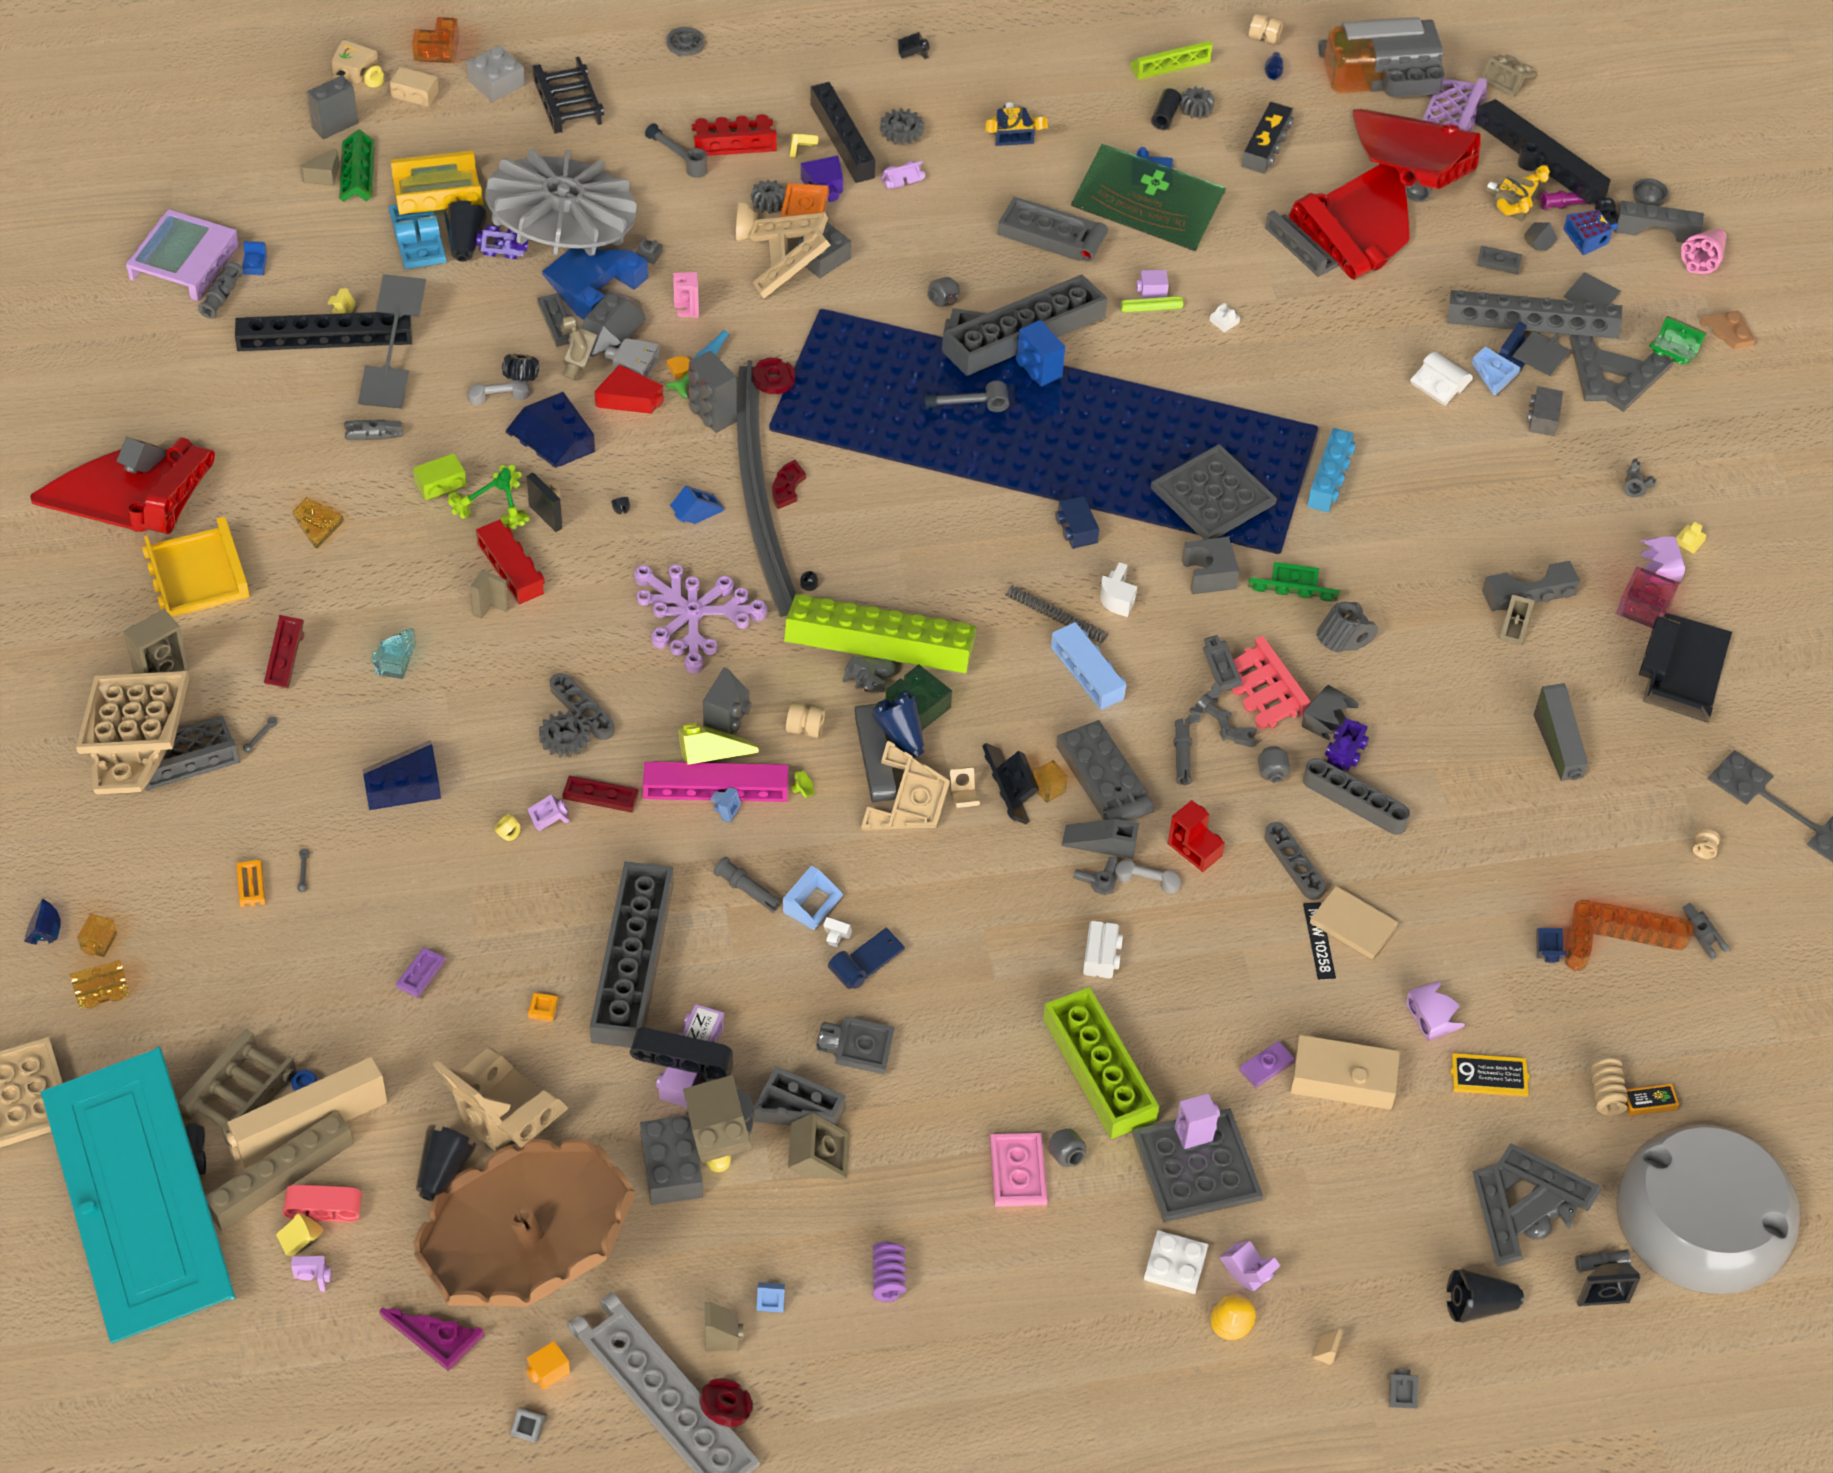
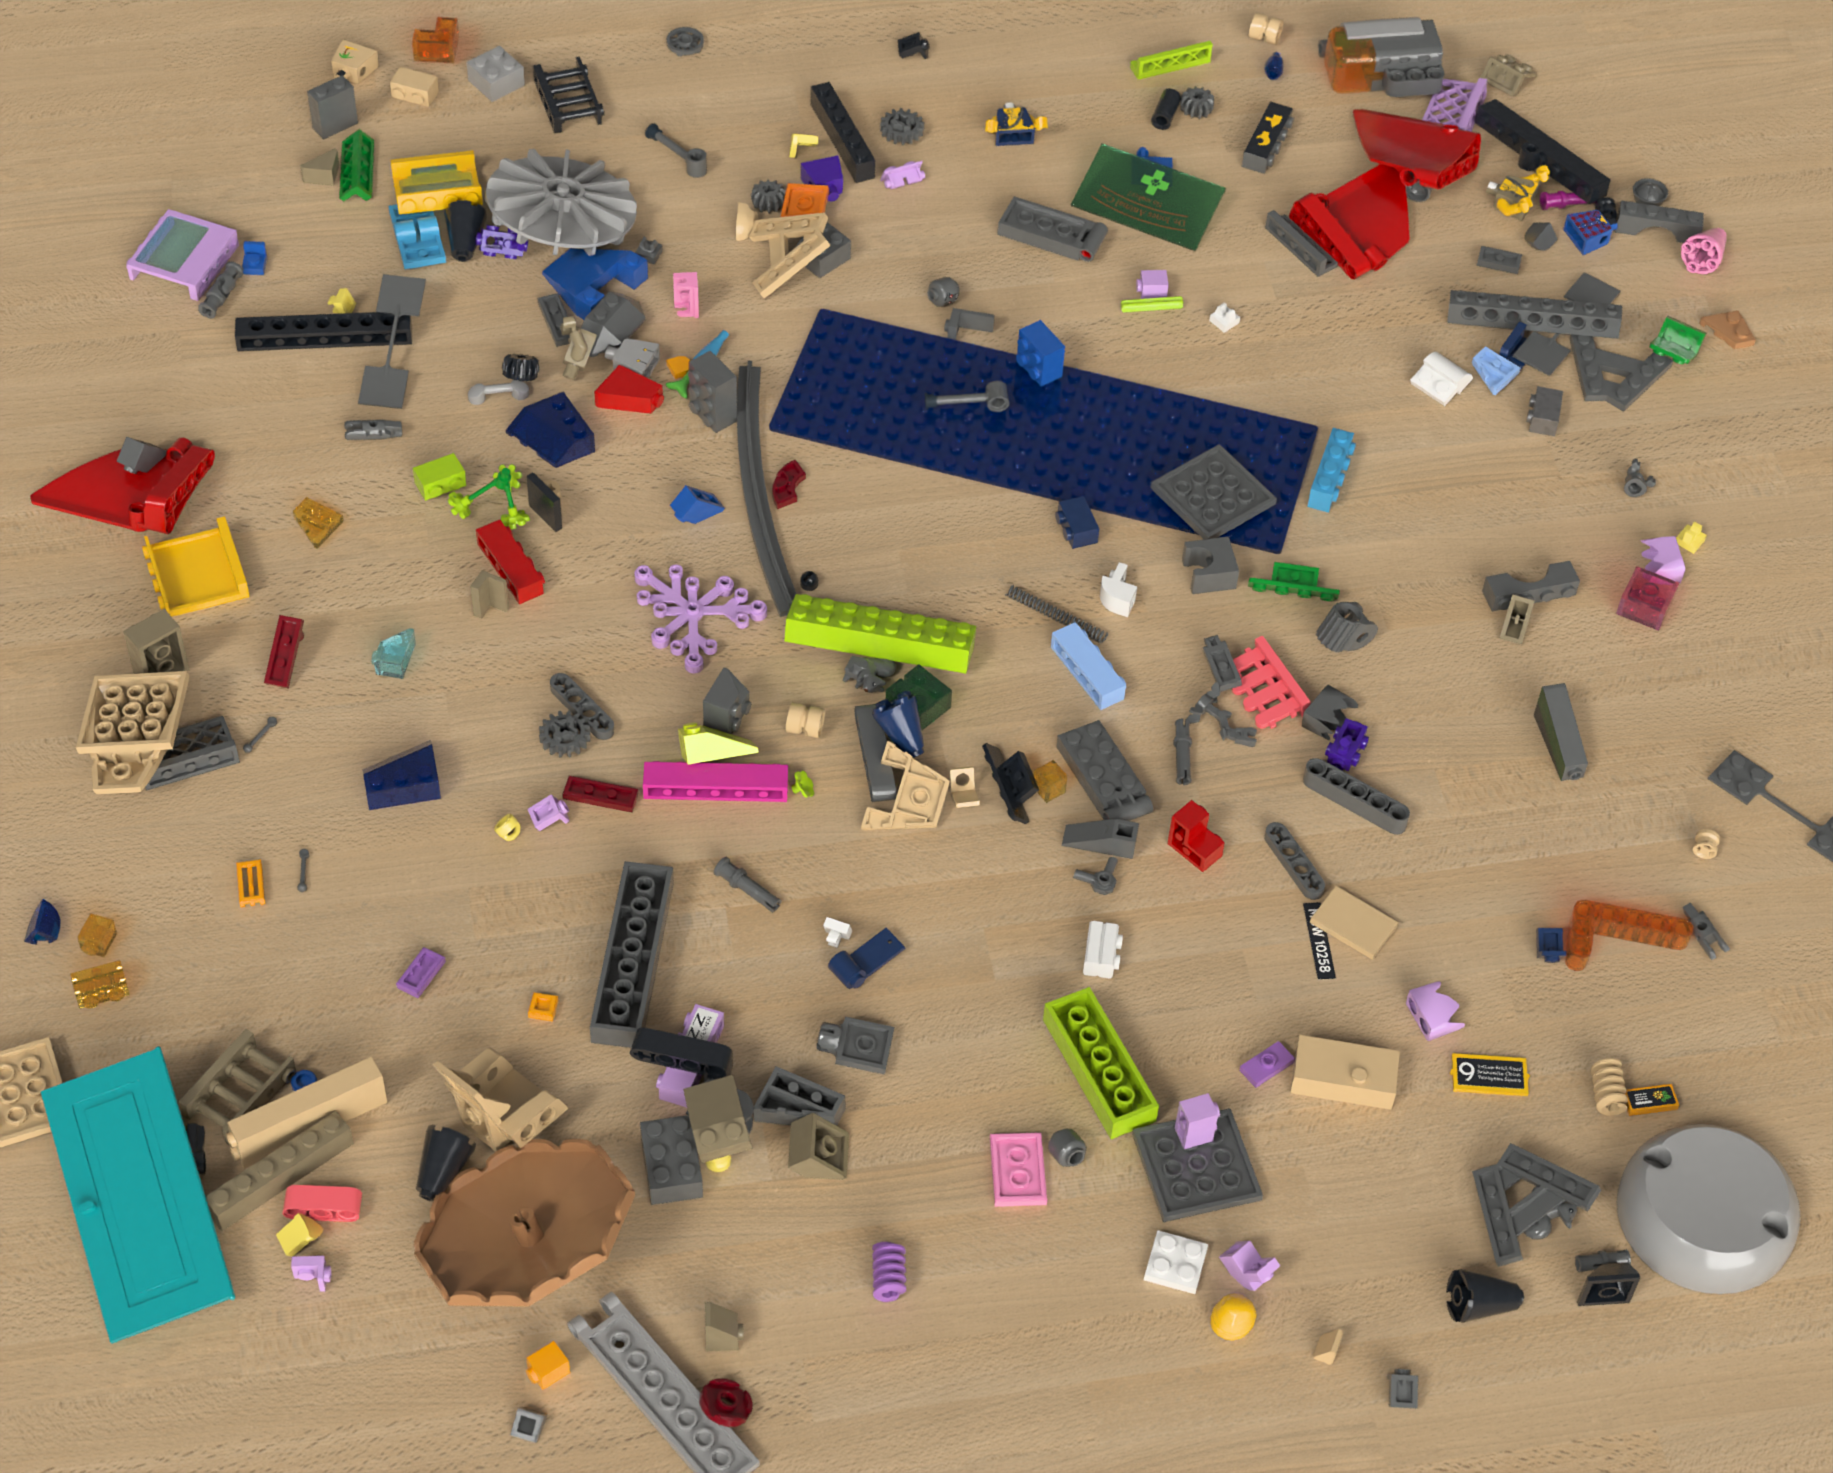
(374, 76): light yellow tile -> none
(440, 1340): magenta wing -> none
(621, 504): black hinge -> none
(726, 803): medium blue tile -> none
(737, 142): red fence -> none
(769, 384): dark red tile -> none
(770, 1297): medium blue tile -> none
(802, 889): light blue tile -> none
(996, 334): dark grey brick -> none
(1170, 880): light grey bar -> none
(1274, 764): dark grey head -> none
(1684, 665): black beam -> none

